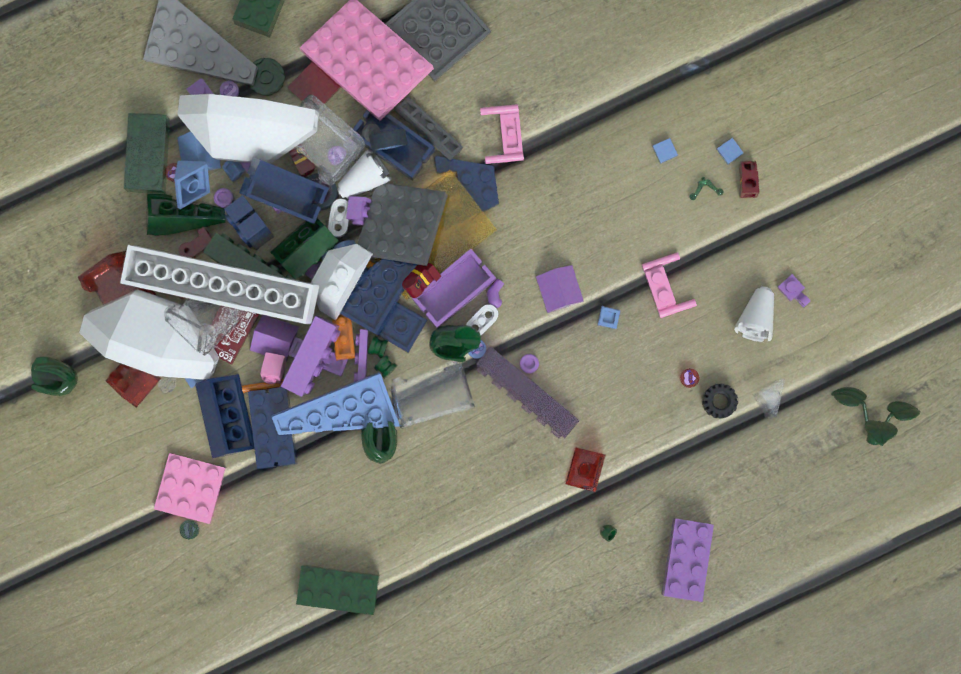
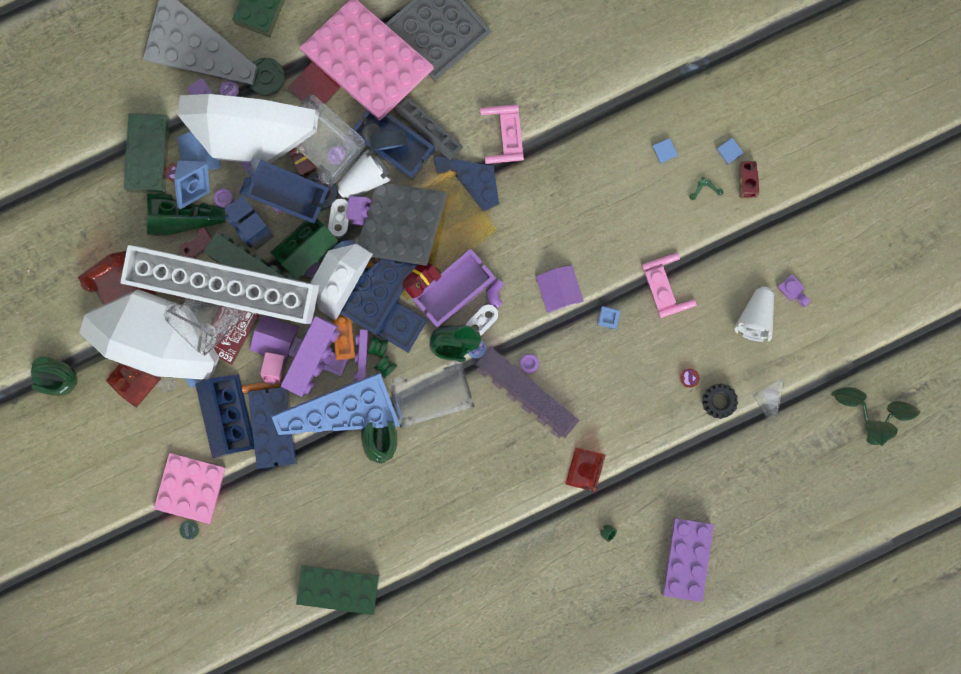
(233, 170): medium blue tile -> none

